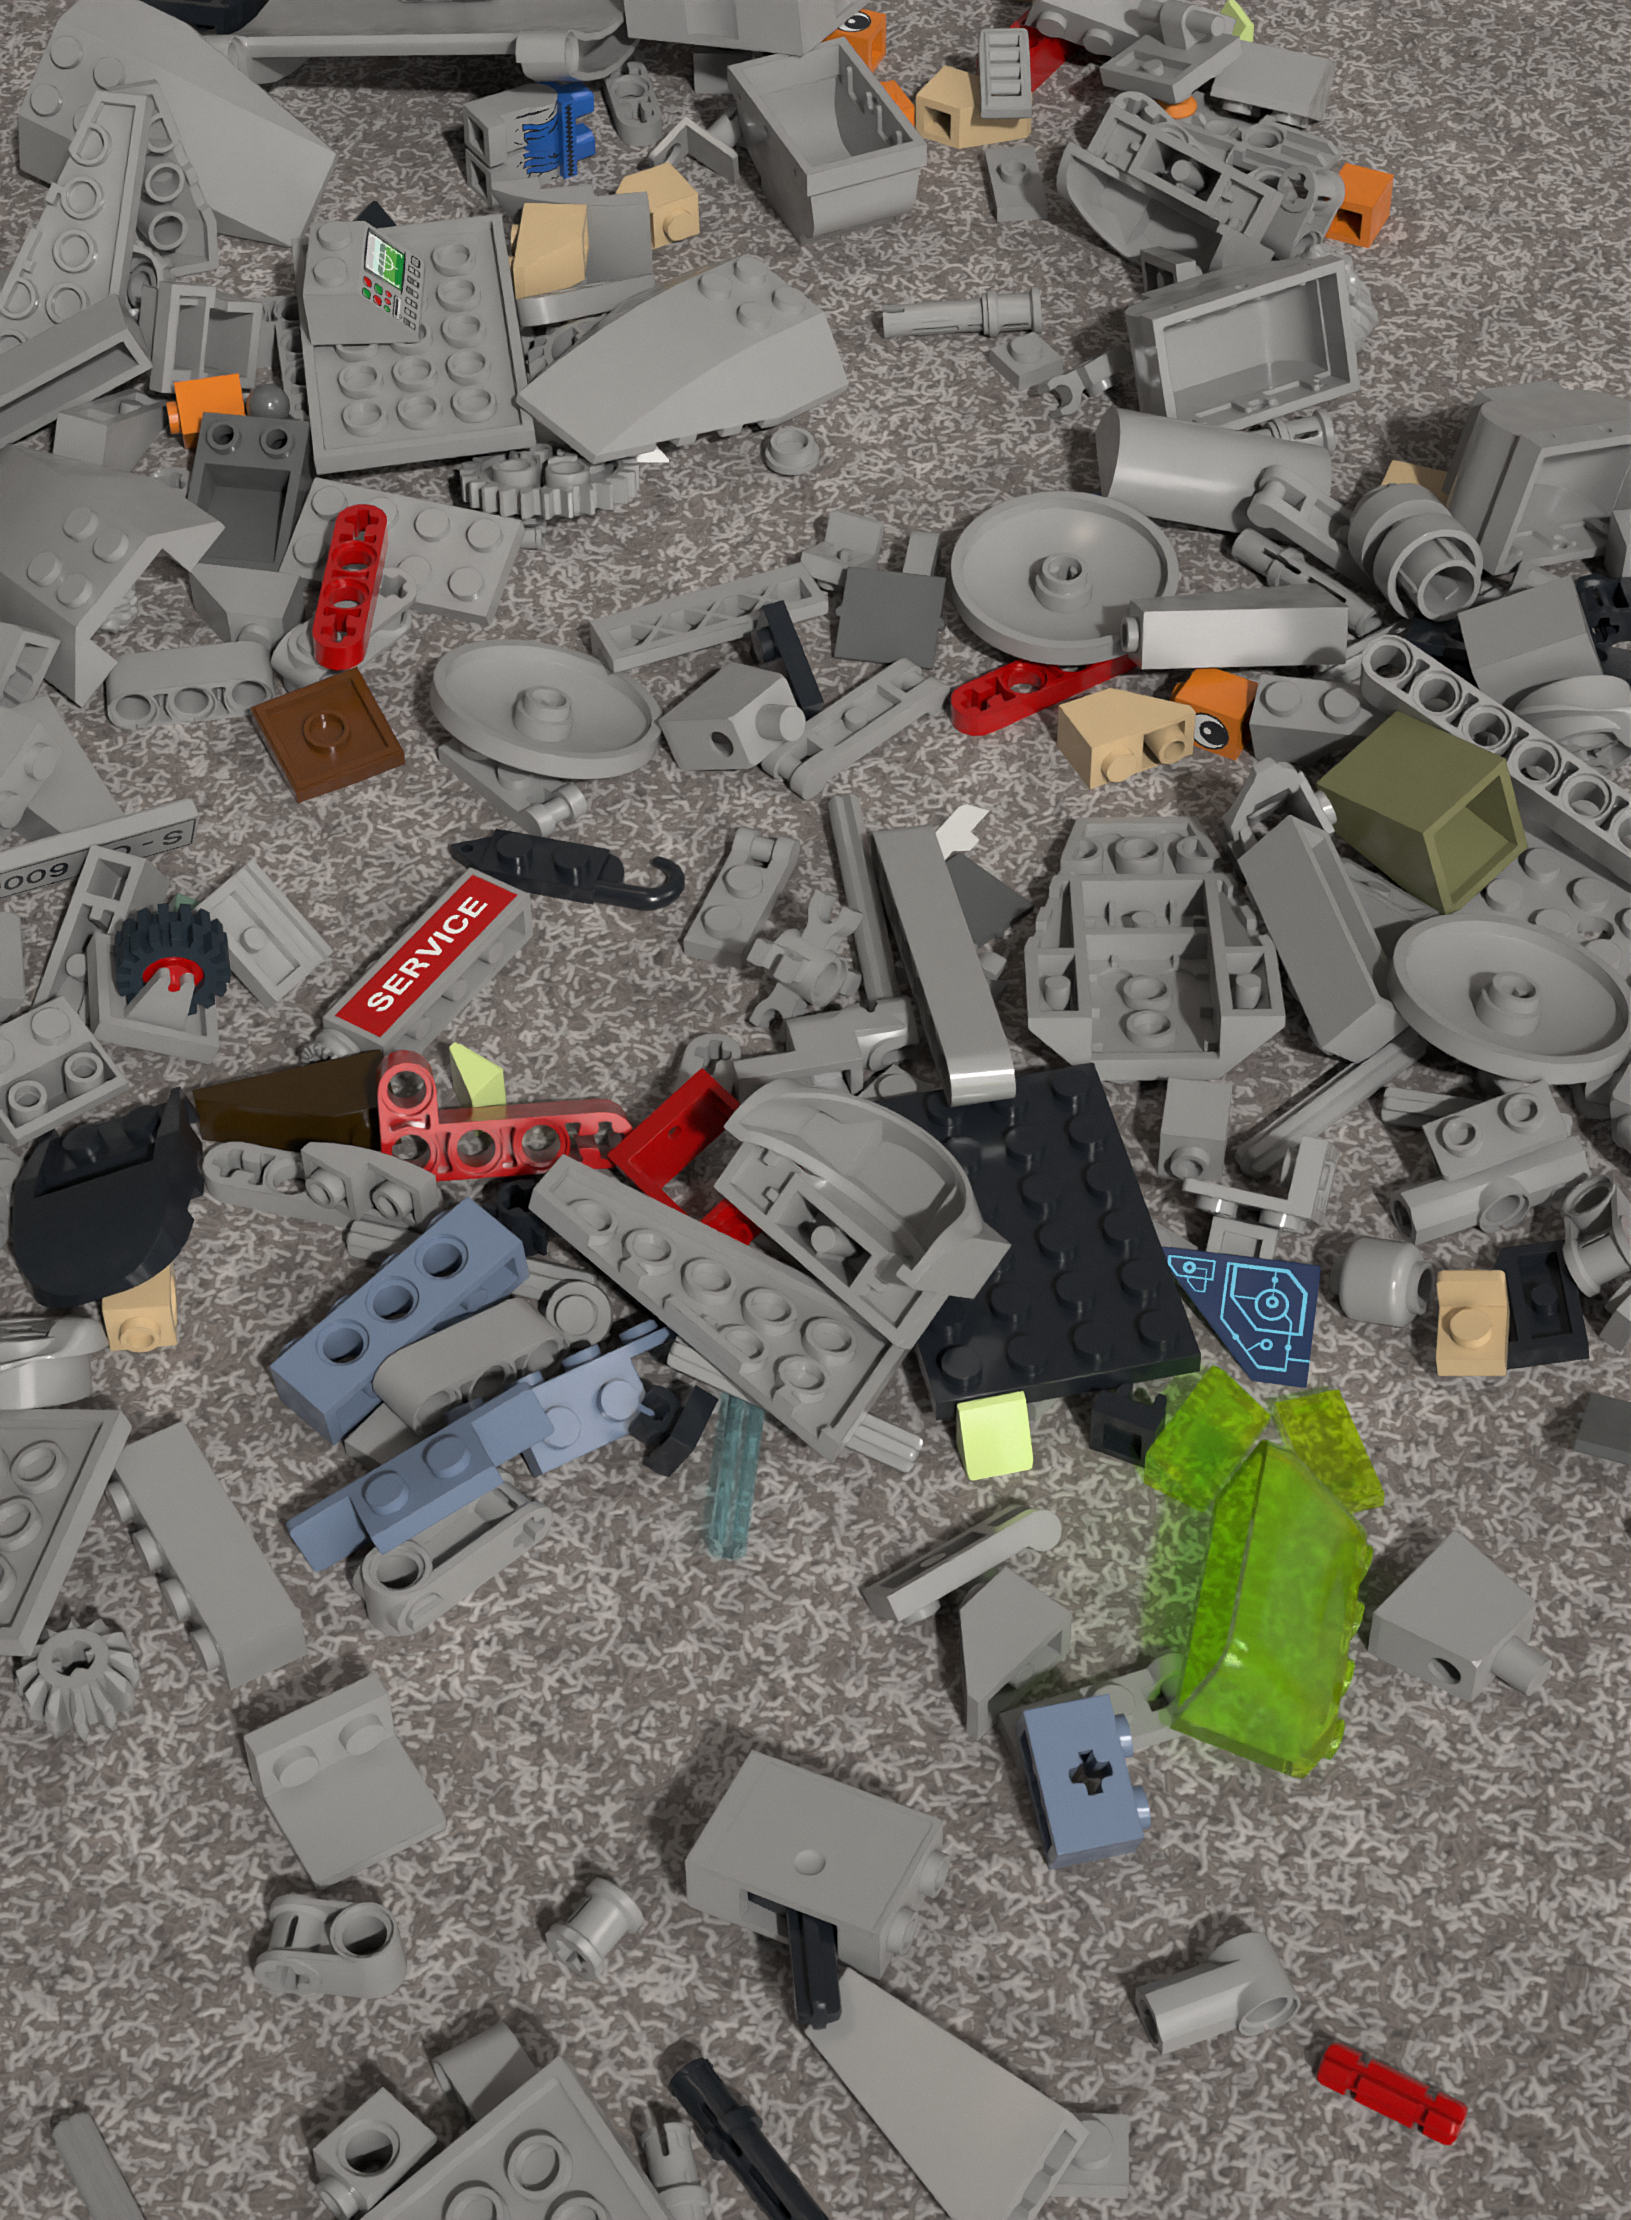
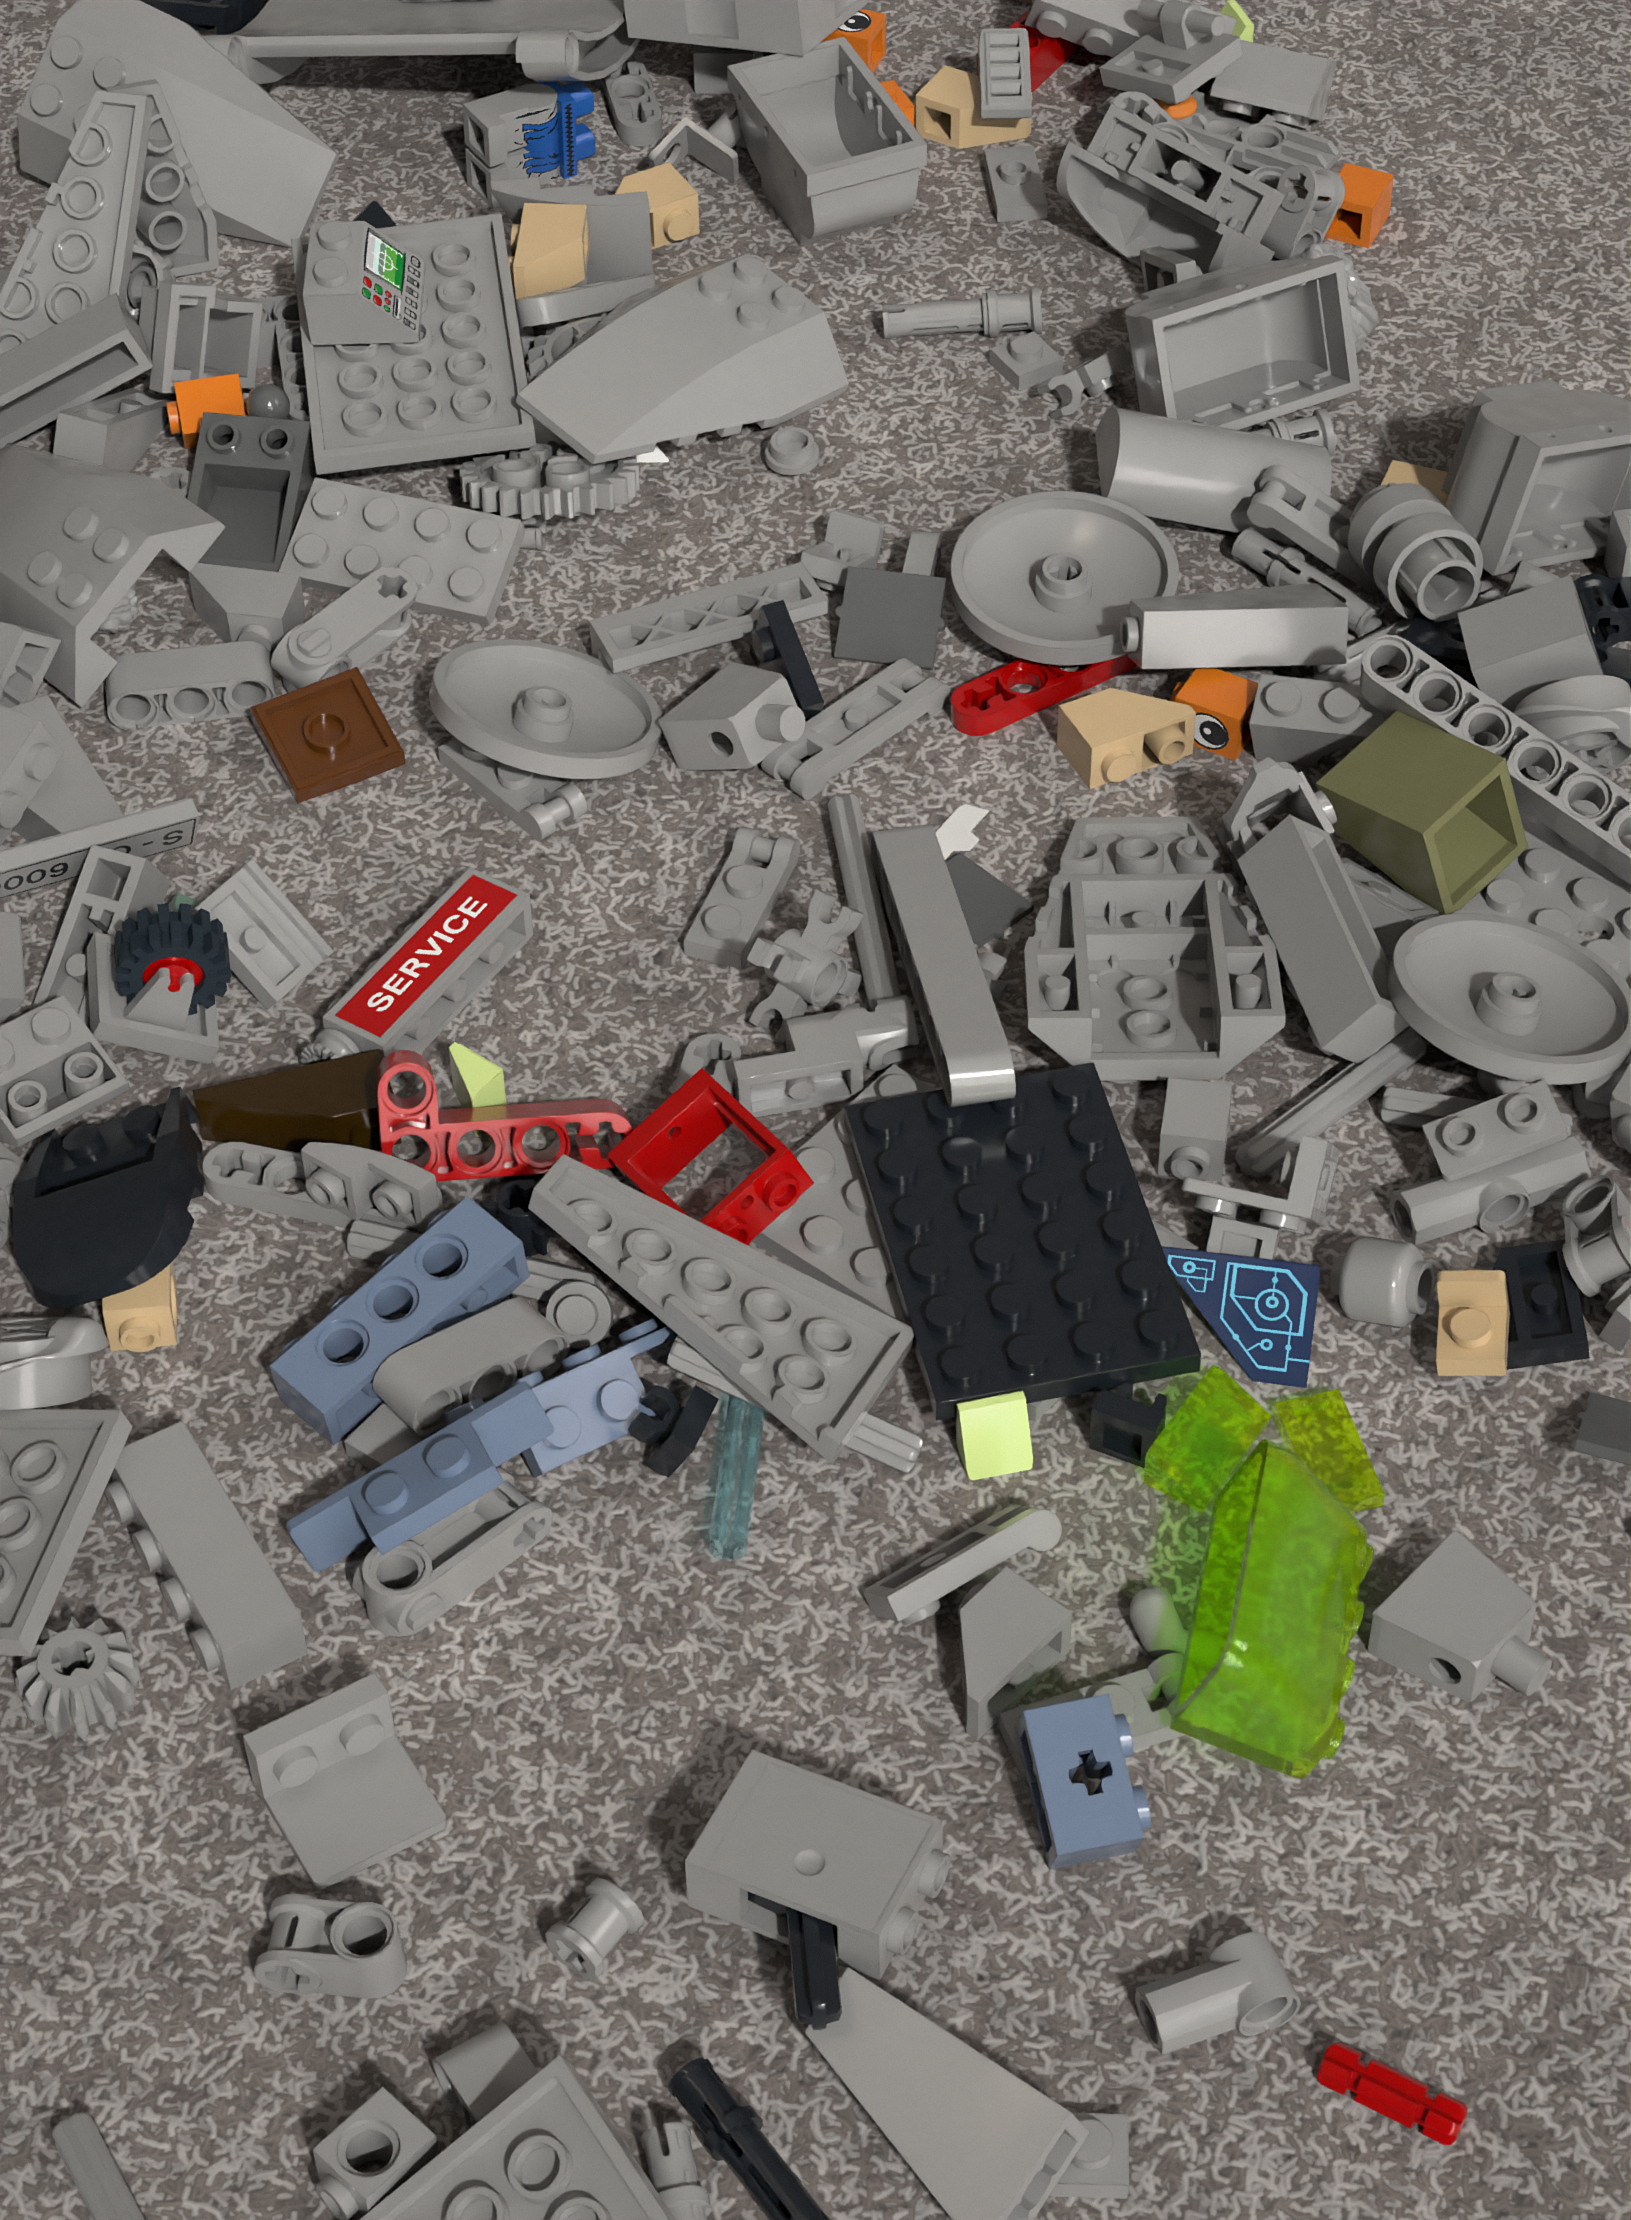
(350, 586): red beam -> none
(566, 870): black plate -> none
(883, 1221): light grey piece -> none
(1157, 1622): none -> arm

